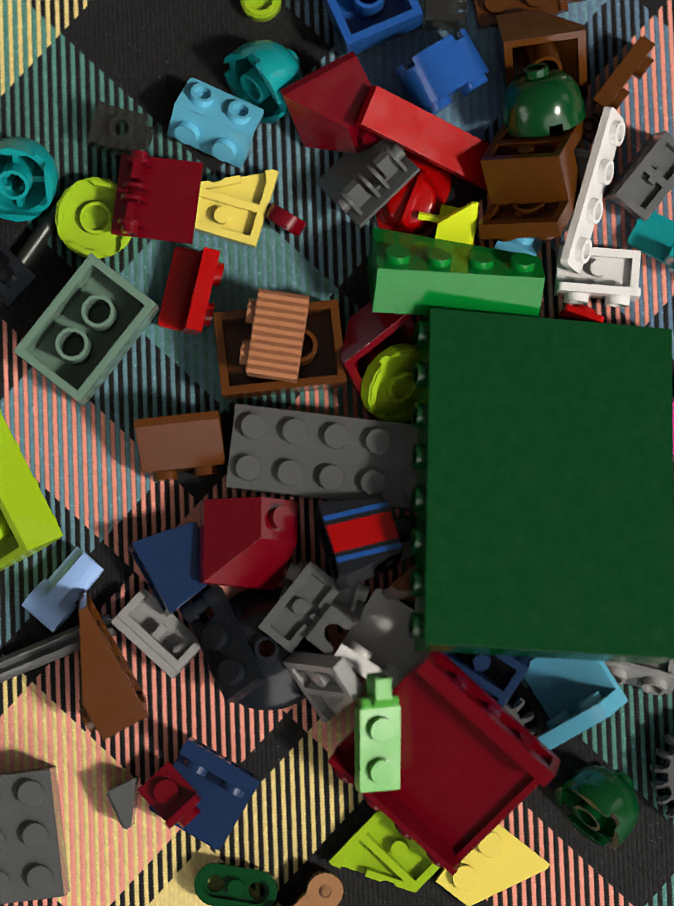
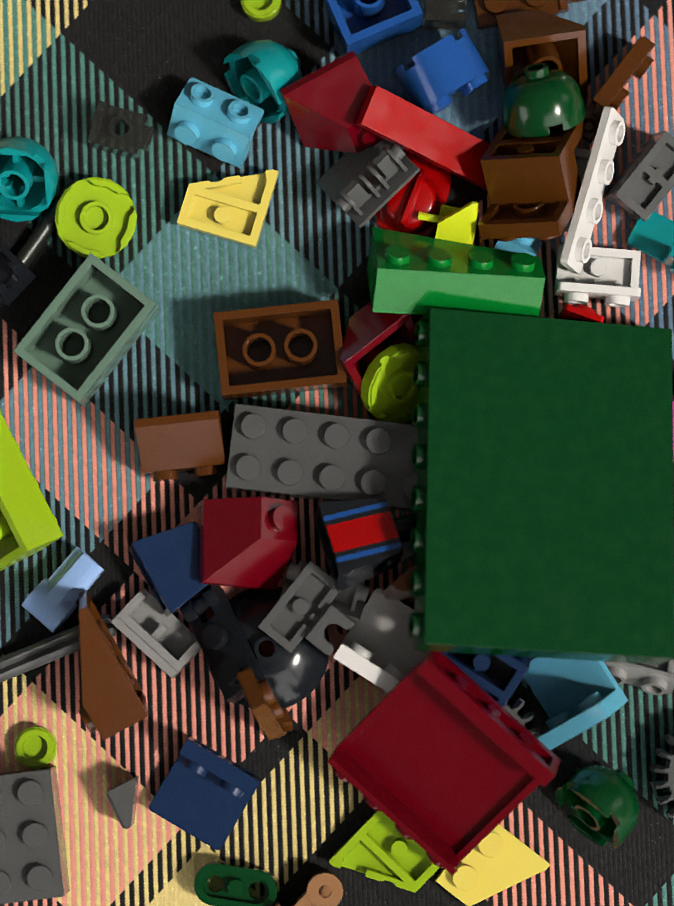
(36, 747): none -> lime tile
(156, 198): dark red hinge -> none
(171, 796): dark red bracket -> none
(188, 290): red bracket -> none
(264, 705): none -> reddish brown hinge
(276, 335): nougat brick -> none
(285, 219): dark red tile -> none
(325, 680): light grey wing -> none
(378, 737): hinge -> none

